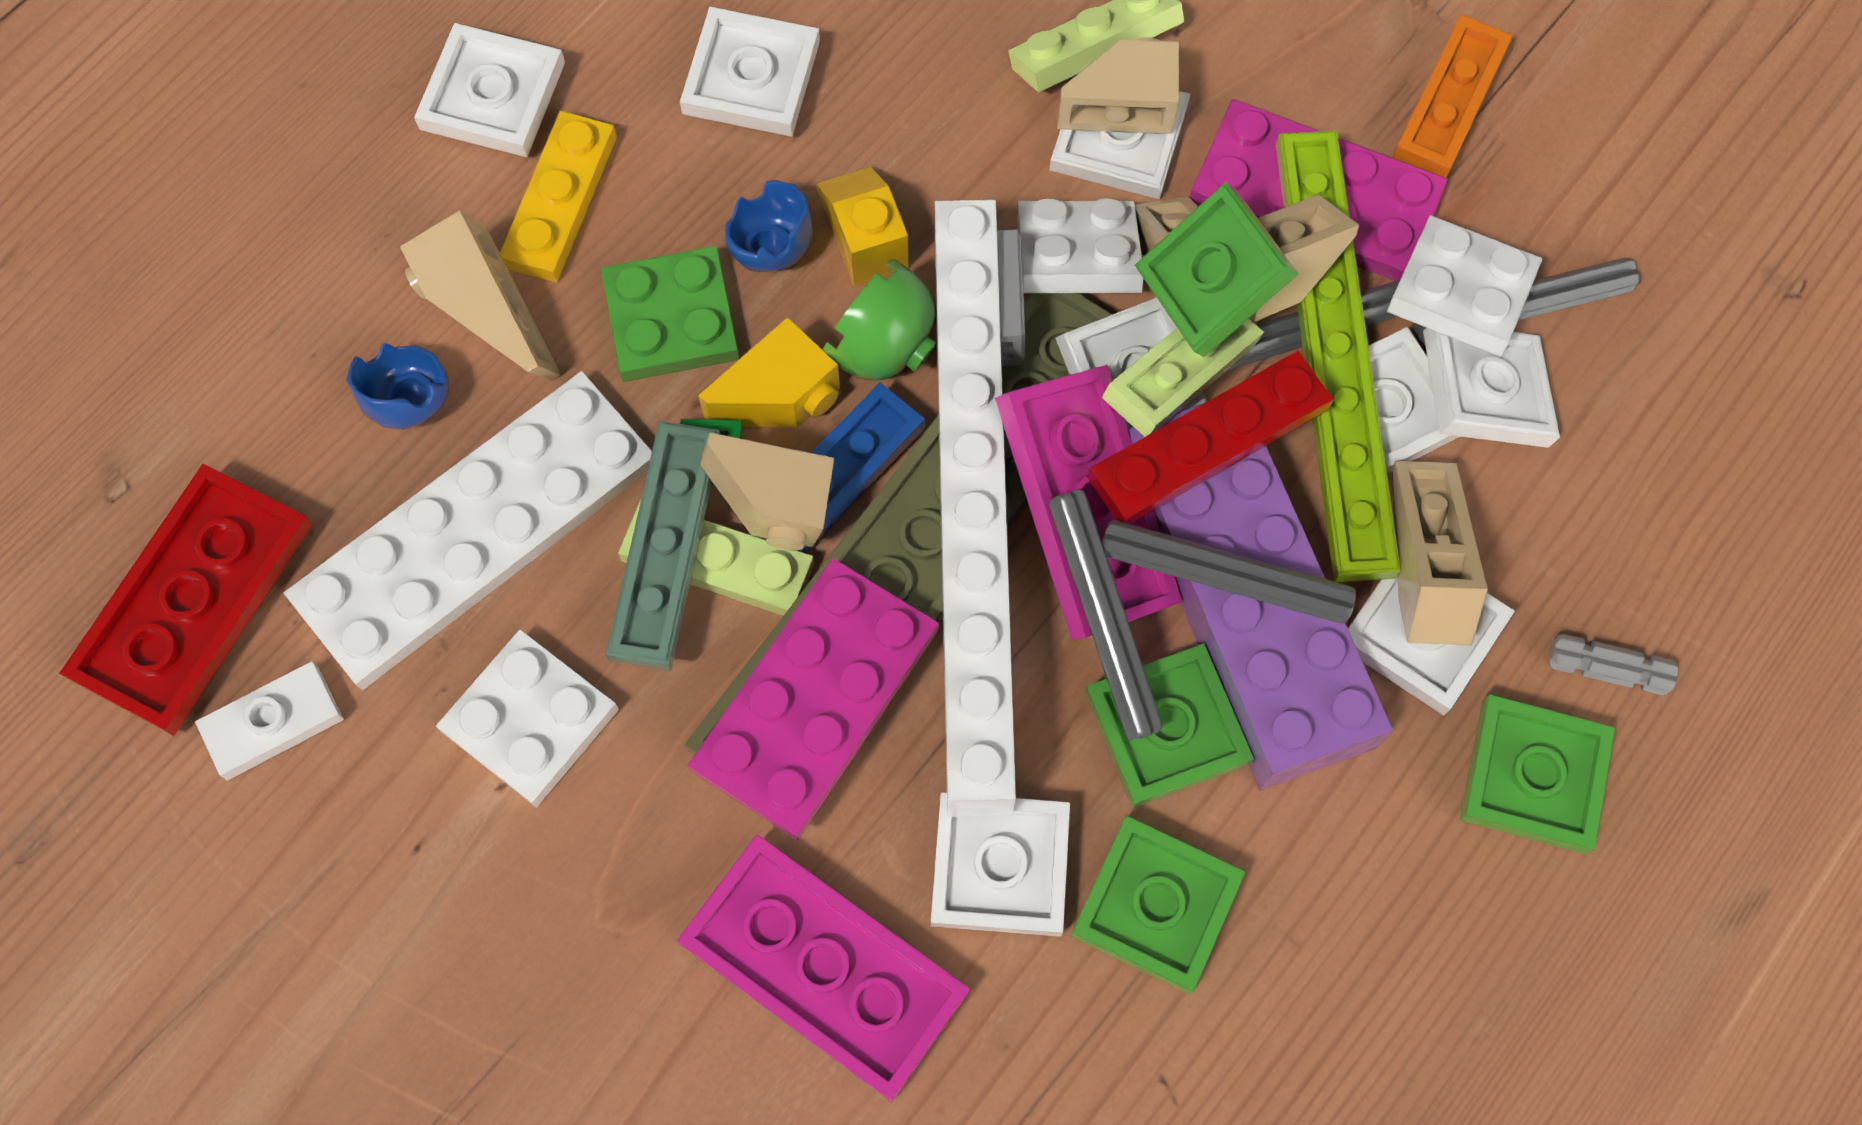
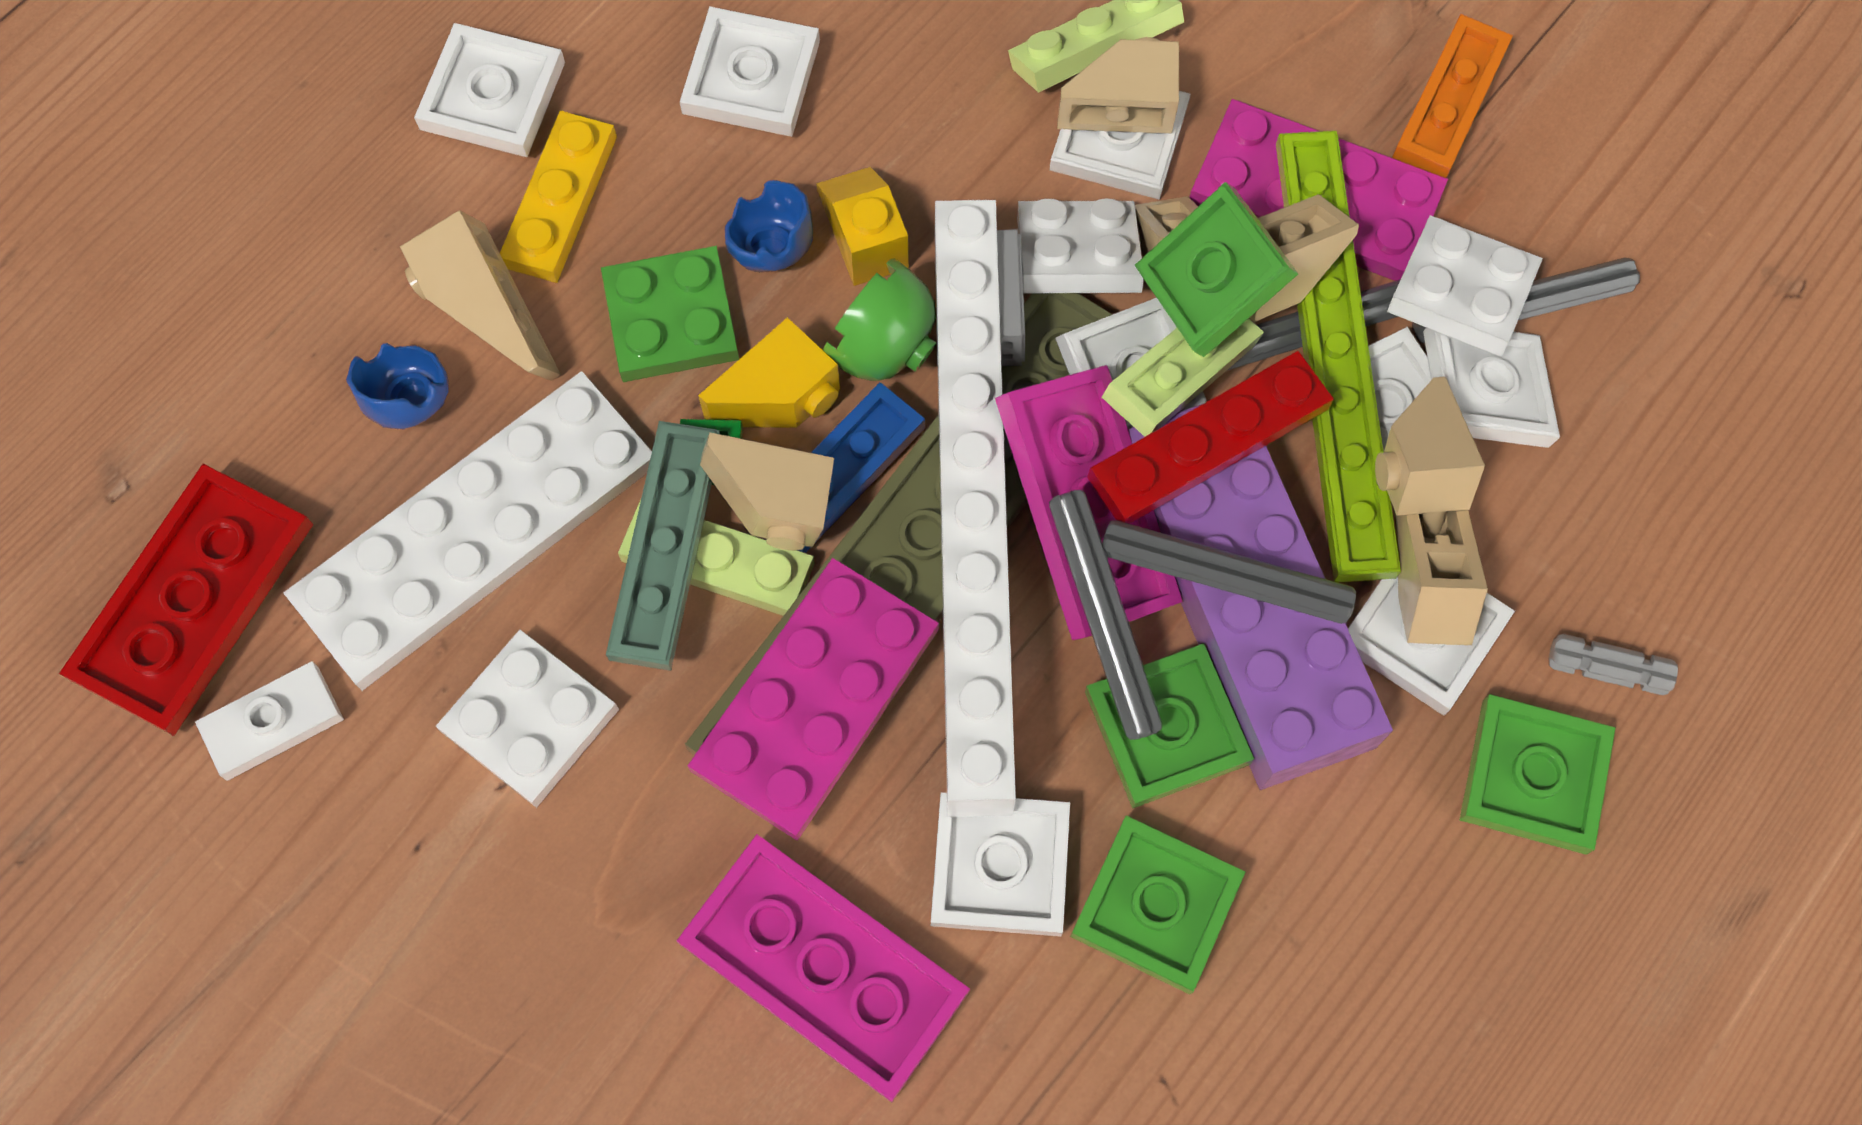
(1430, 456): none -> tan slope

